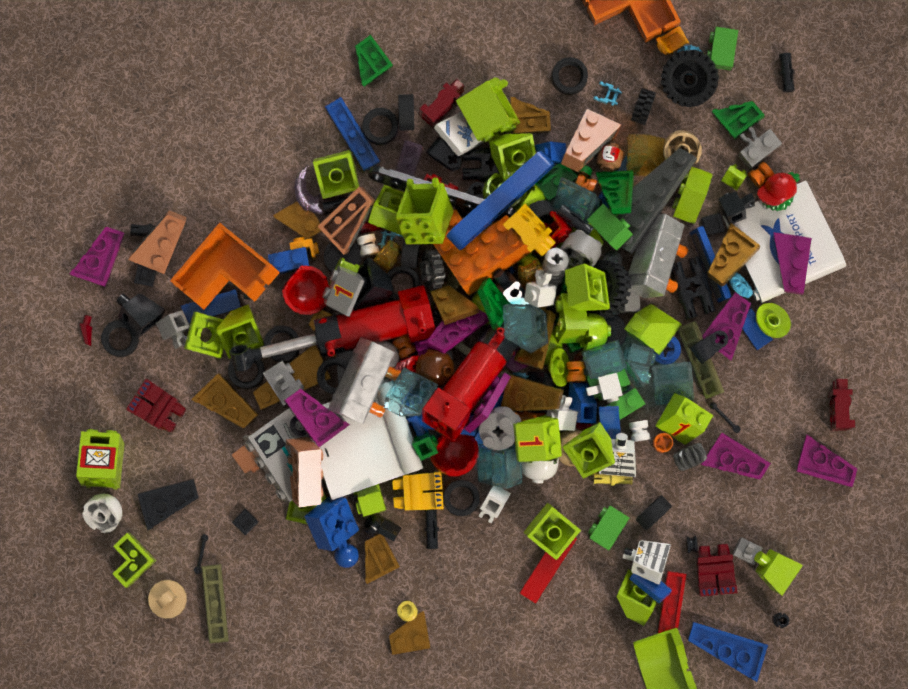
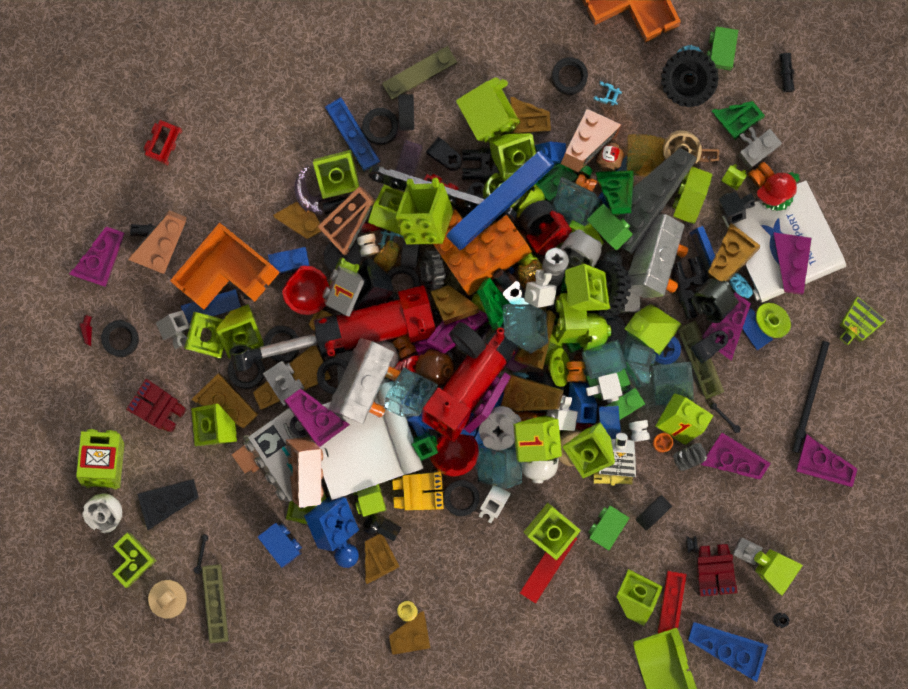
(139, 313): black torso -> none
(145, 276): black tile -> none
(169, 143): none -> red window
(212, 426): none -> lime slope
(245, 522): black tile -> none
(280, 544): none -> blue brick
(308, 243): light orange bracket -> none
(371, 60): green wing -> none
(419, 73): none -> olive plate
(431, 529): black pin -> none
(443, 103): dark red hips -> none
(457, 134): white tile -> none
(467, 340): none -> black tyre
(531, 230): yellow hips -> none
(574, 219): black pin -> none
(643, 106): black tyre -> none
(648, 559): white torso -> none
(654, 590): blue tile -> none
(672, 41): light orange bracket -> none
(709, 155): none -> medium nougat piece
(713, 224): black tile -> none
(715, 300): none -> pearl dark grey brick
(800, 433): none -> black bar
(840, 406): dark red hips -> none
(859, 322): none -> torso

